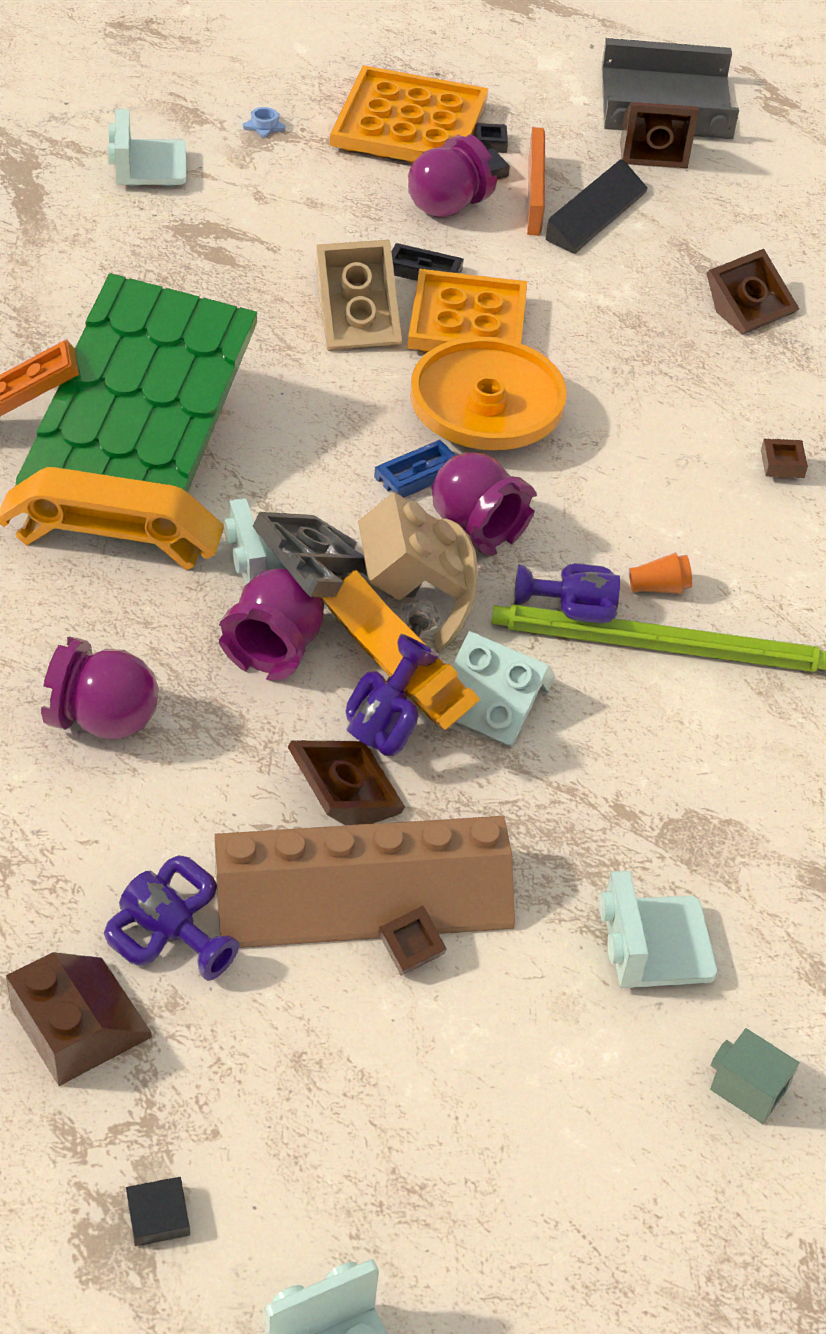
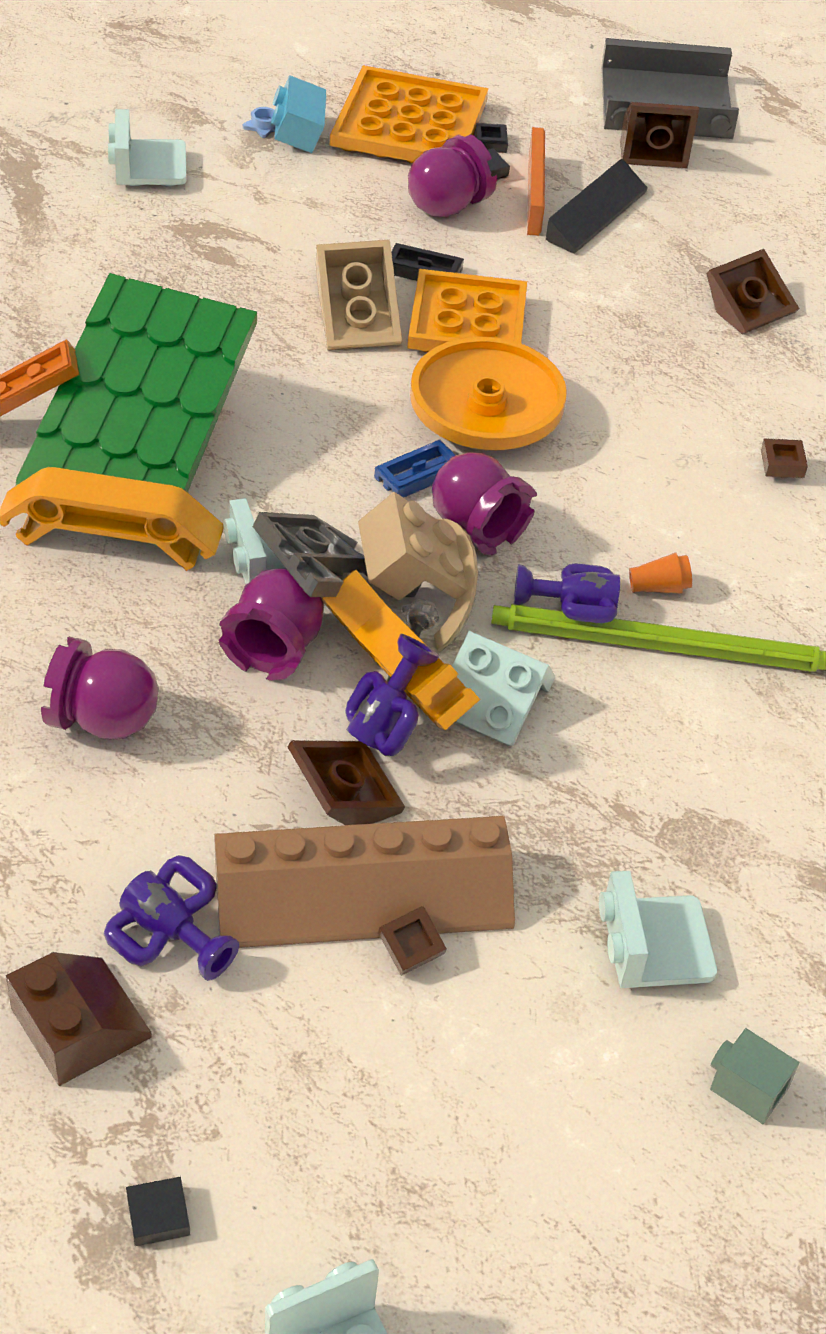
(299, 113): none -> medium azure brick

